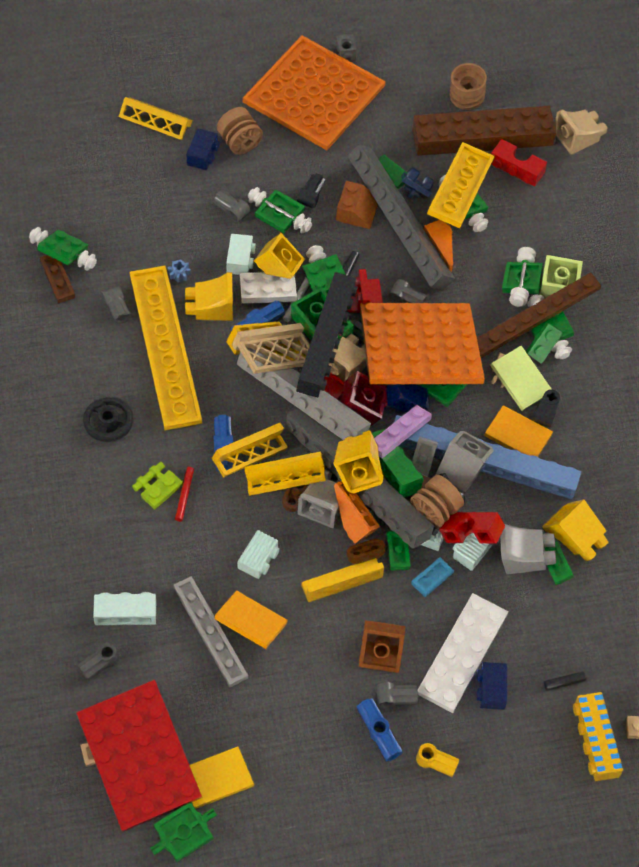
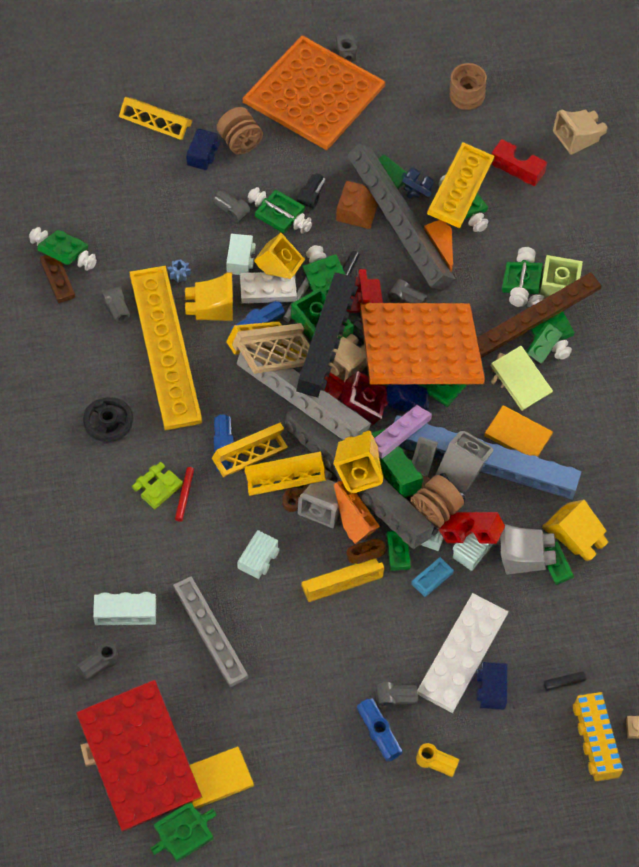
(251, 619): light orange tile -> none
(382, 646): dark orange slope -> none
(483, 129): reddish brown brick -> none
(546, 410): black piece -> none

